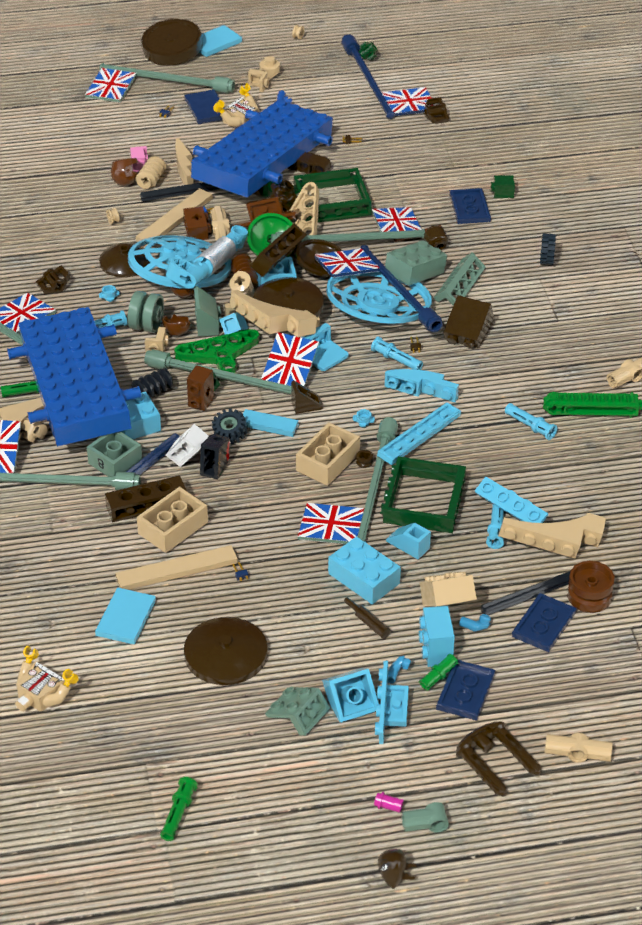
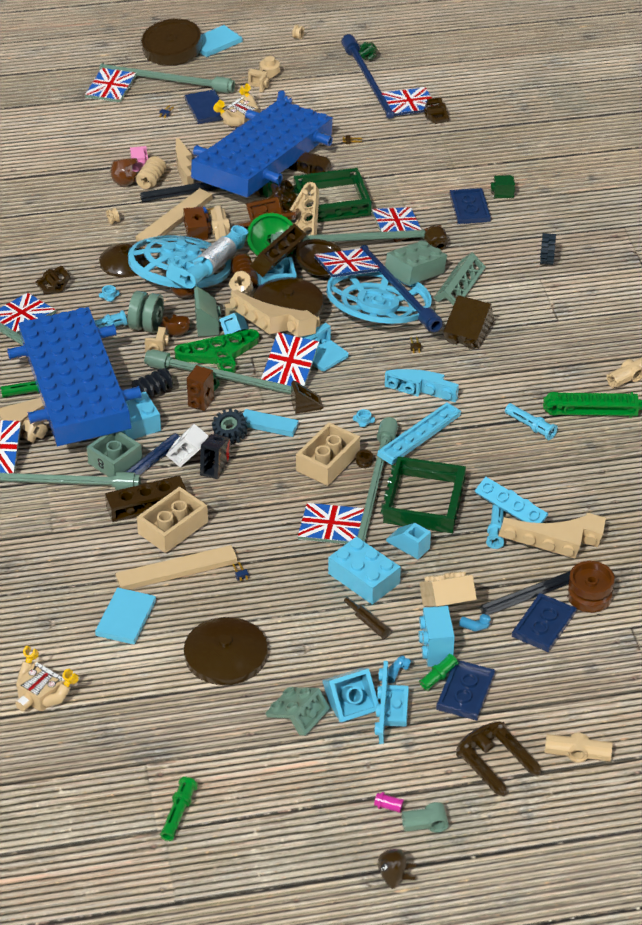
(390, 351): medium azure pin -> none

